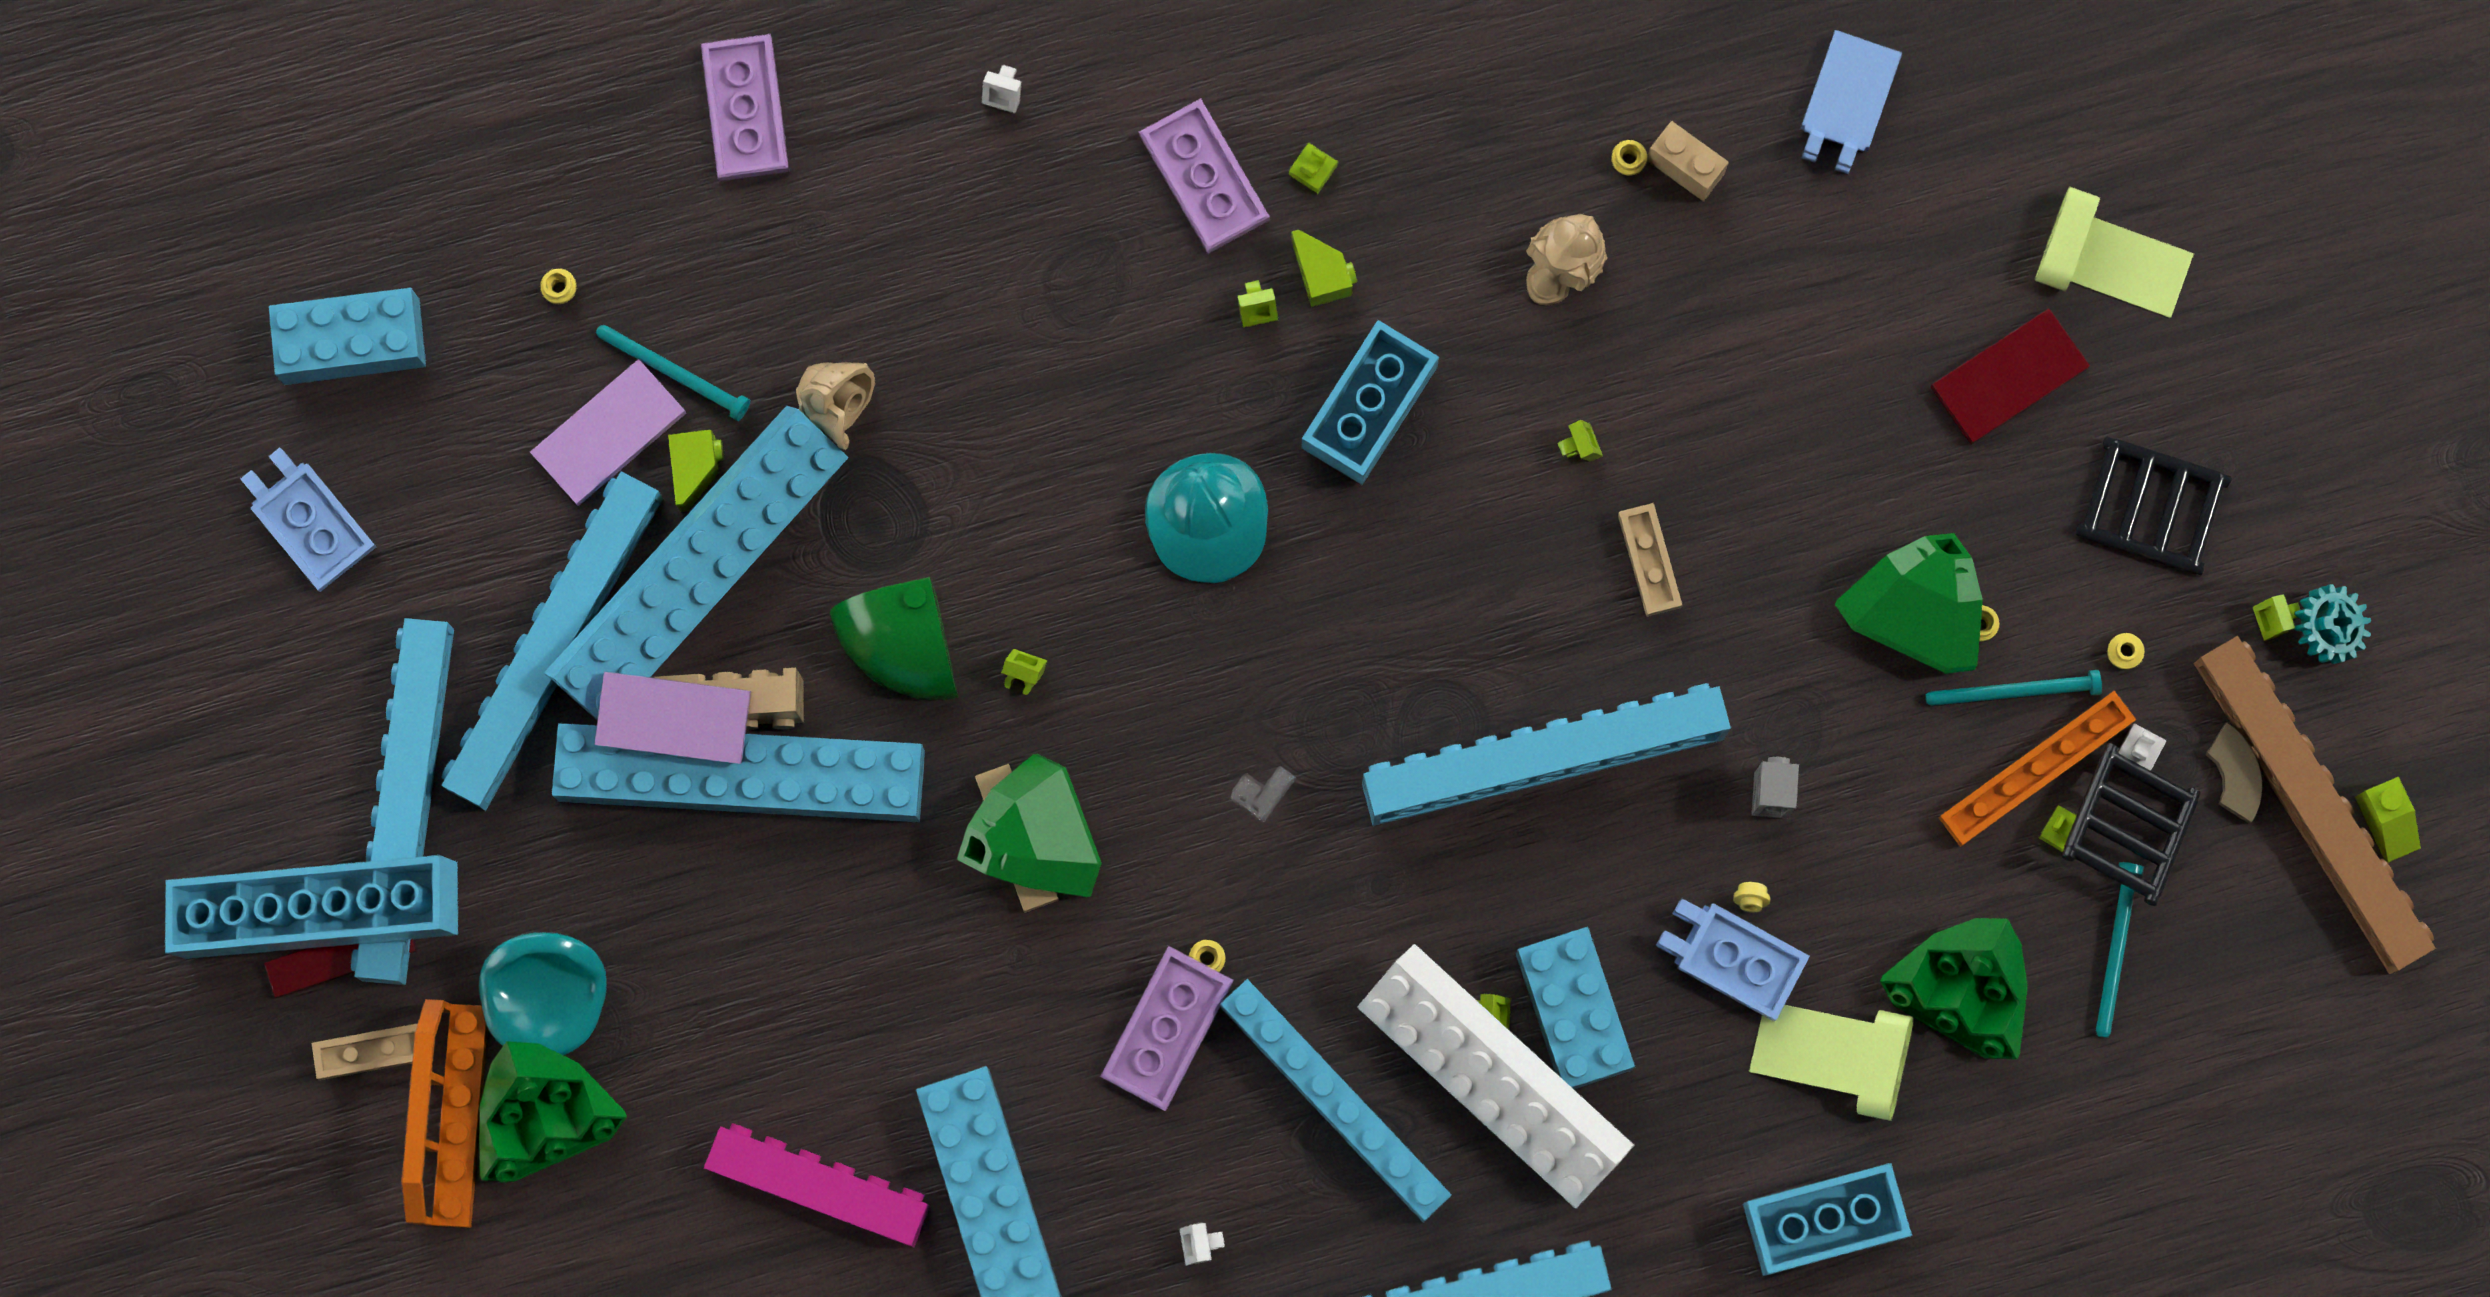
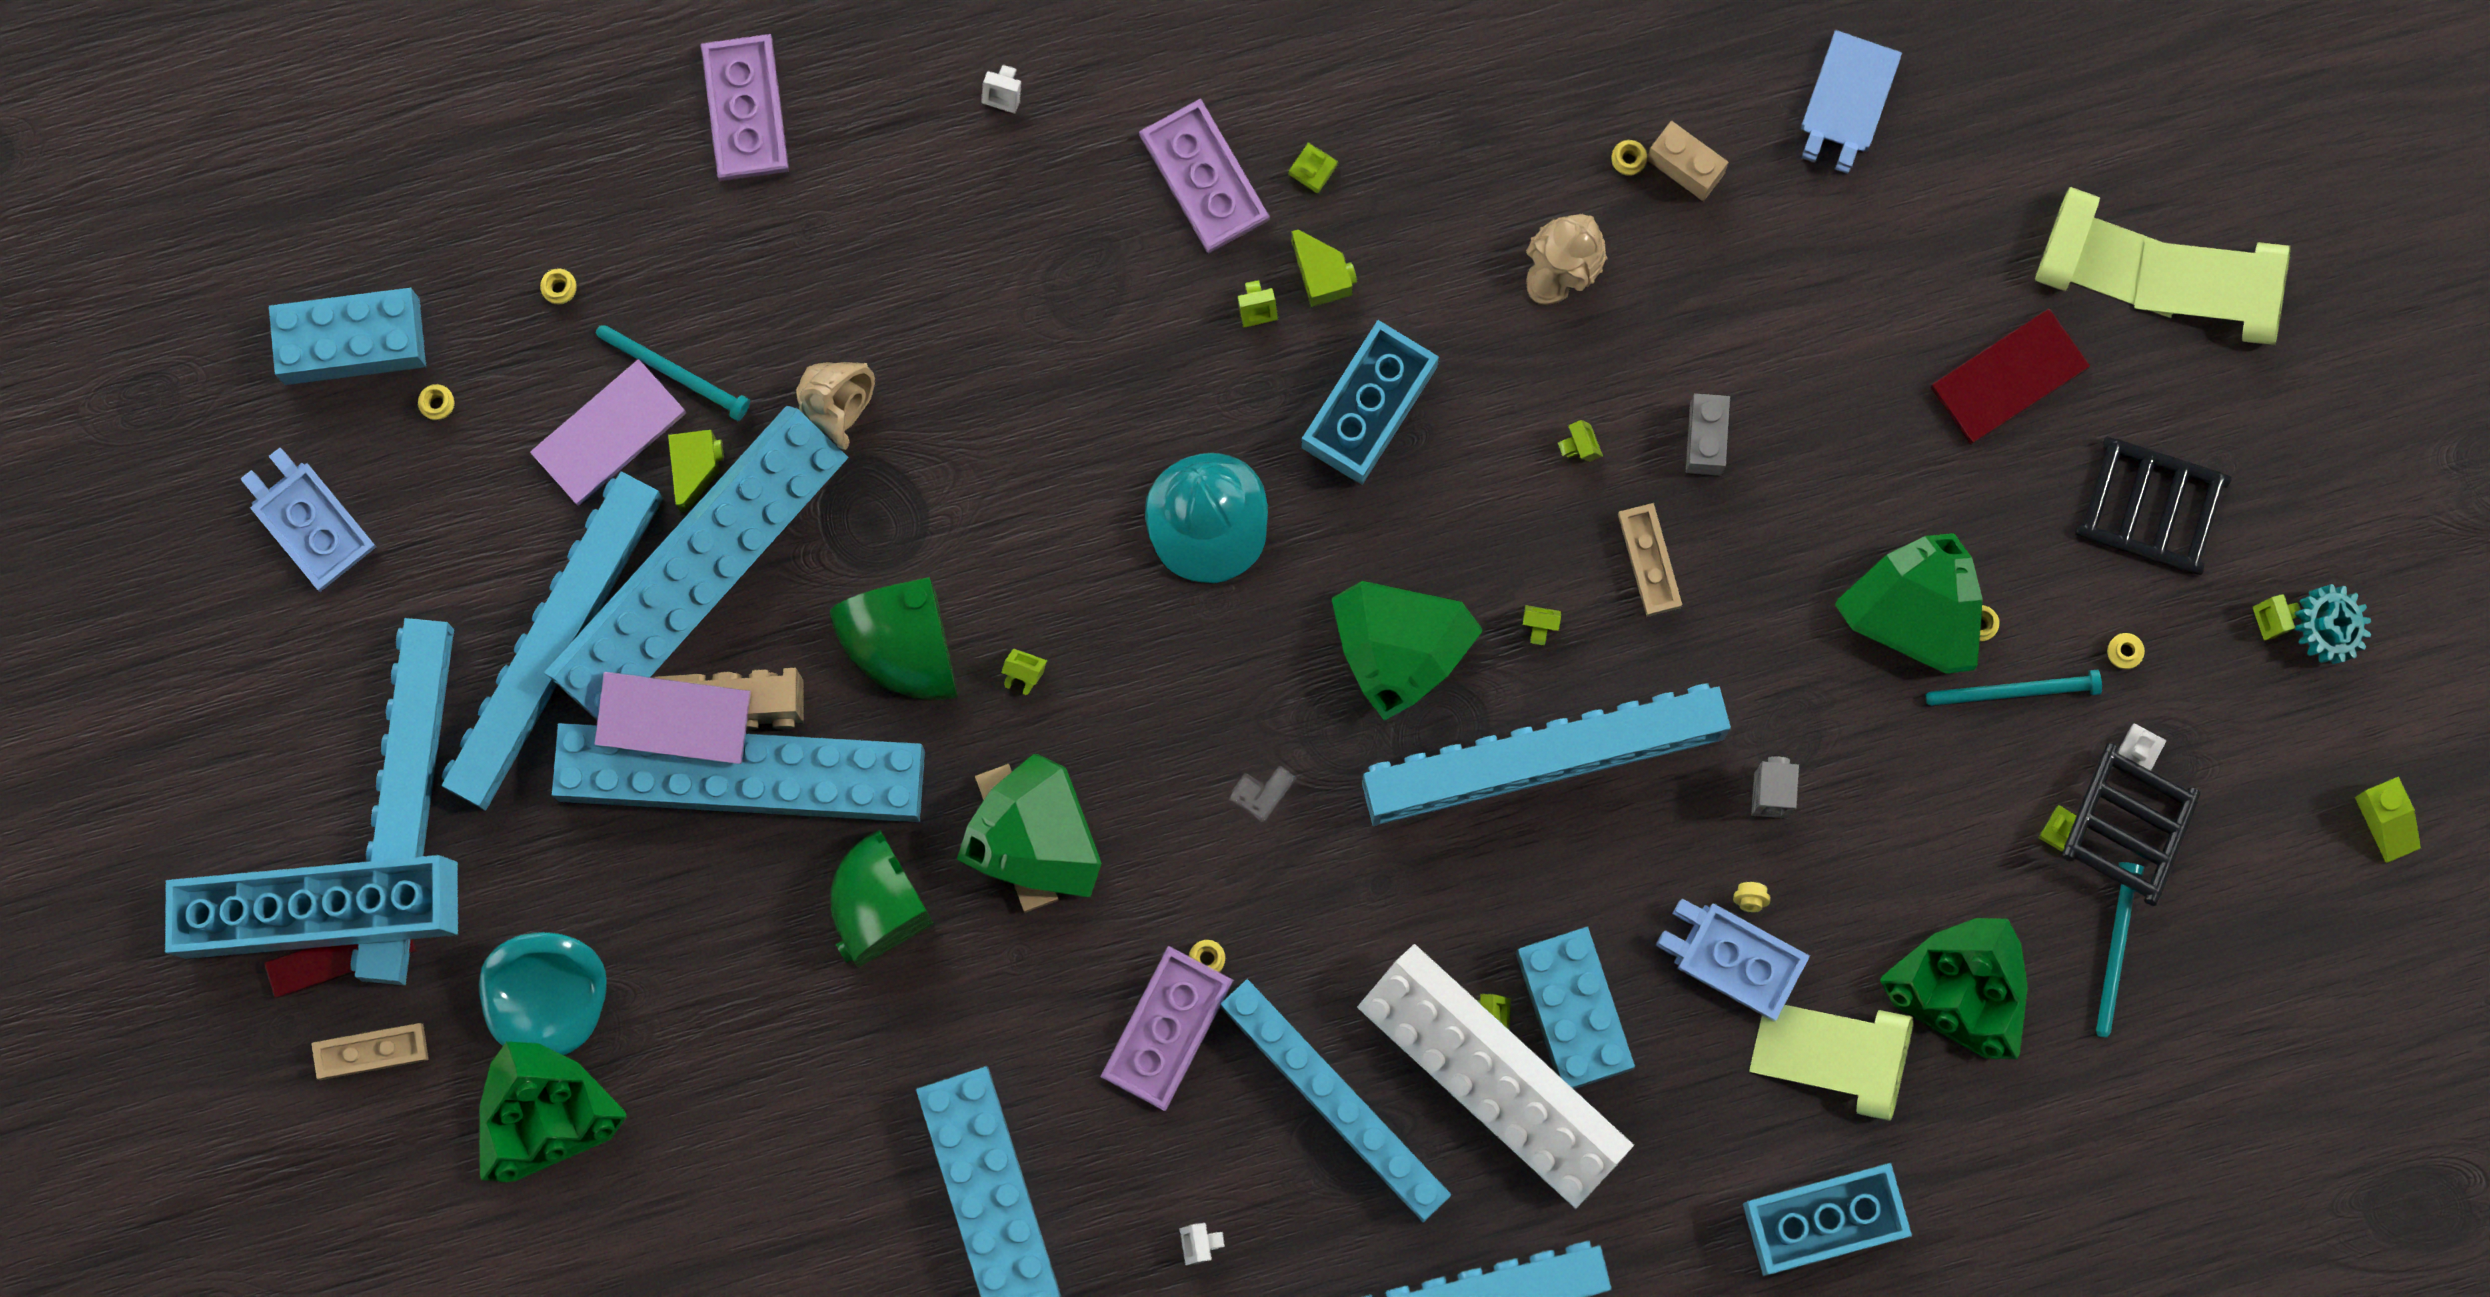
(430, 393): none -> light yellow plate
(459, 1115): orange plate -> none
(817, 1186): dark pink brick -> none
(874, 902): none -> green brick
(1401, 641): none -> green brick
(1541, 620): none -> lime tile
(1707, 434): none -> light grey brick
(2037, 768): orange plate -> none
(2217, 285): none -> yellowish green piece
(2239, 773): dark tan tile -> none
(2315, 805): medium nougat brick -> none

